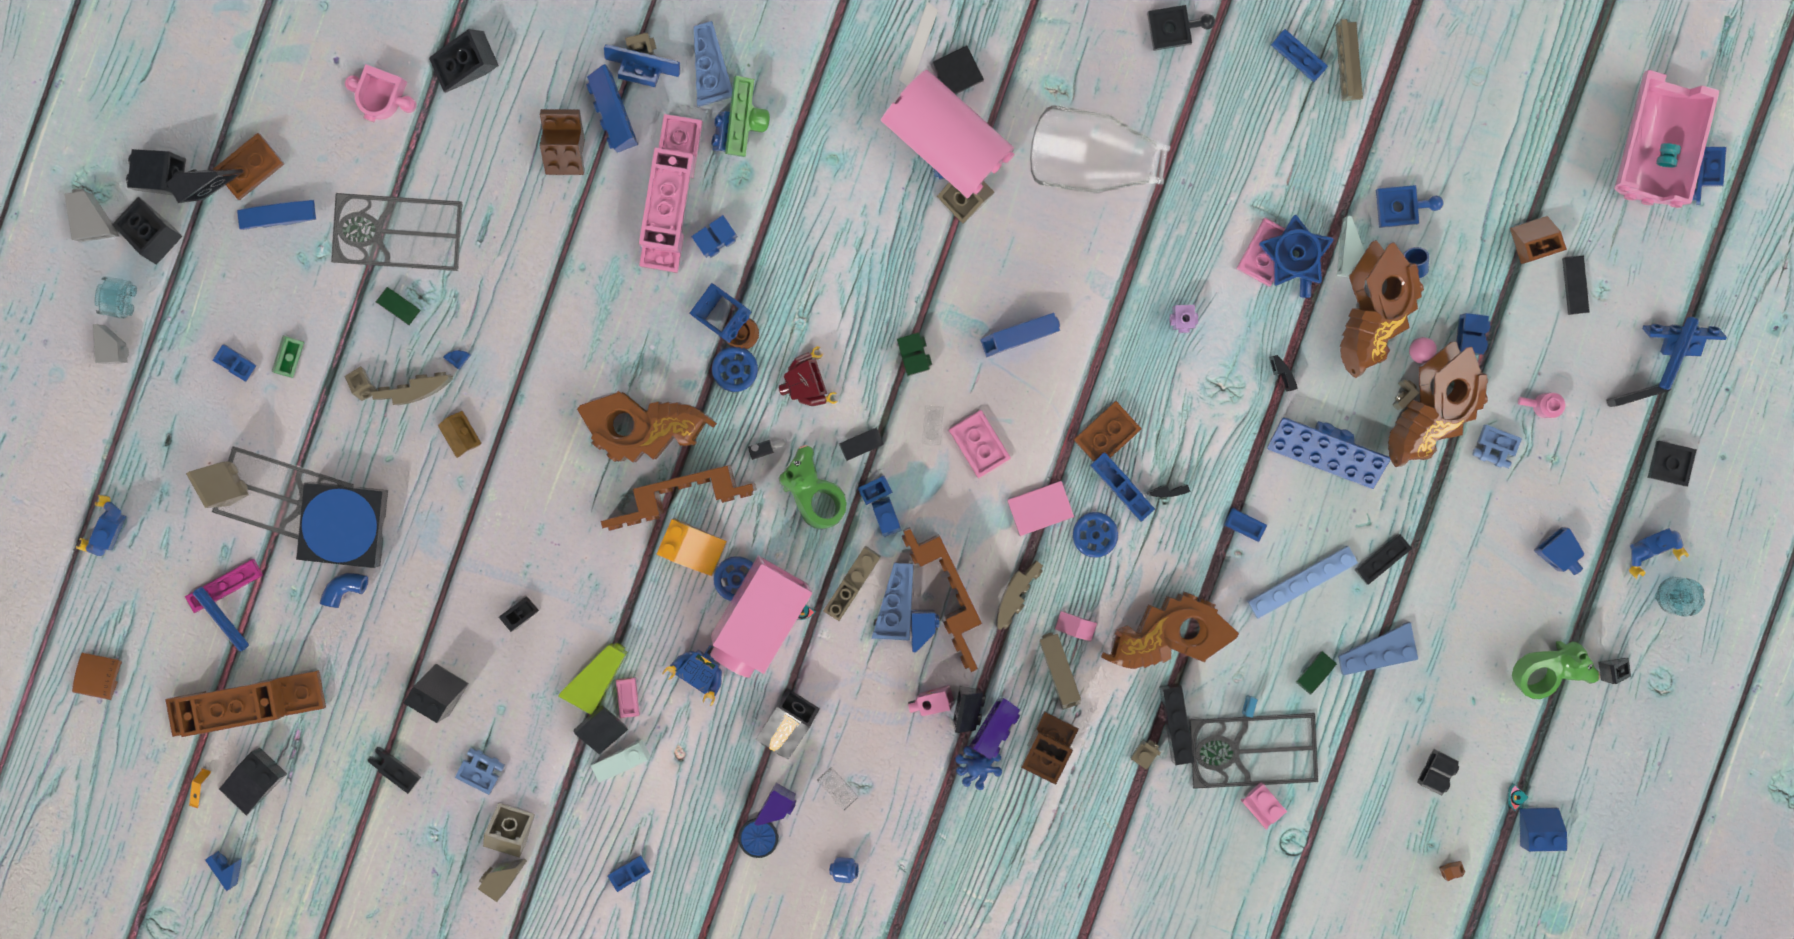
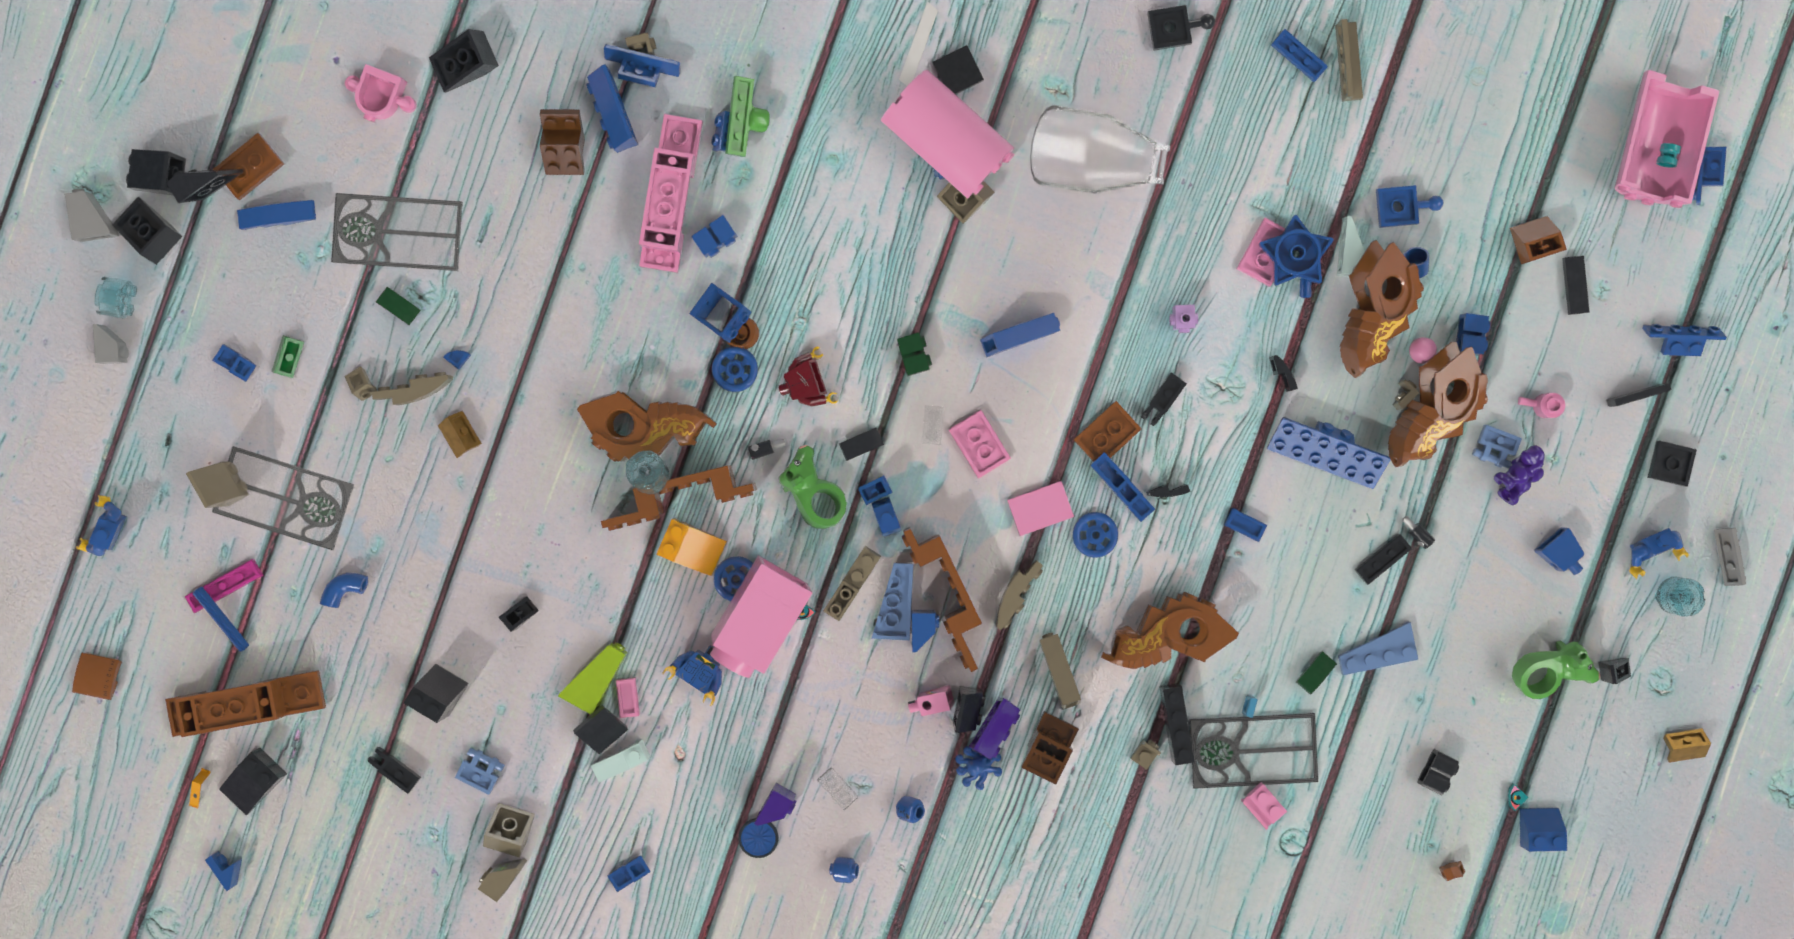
(341, 525): blue tile -> none
(637, 467): none -> clear light blue brick
(711, 73): medium blue wing -> none
(788, 724): slope -> none
(910, 809): none -> blue head
(1075, 626): bright pink slope -> none
(1164, 397): none -> black hinge
(1302, 582): light blue plate -> none
(1419, 533): none -> black piece
(1520, 475): none -> dark purple animal
(1678, 353): blue axle -> none
(1687, 745): none -> pearl gold panel
(1730, 556): none -> light grey plate

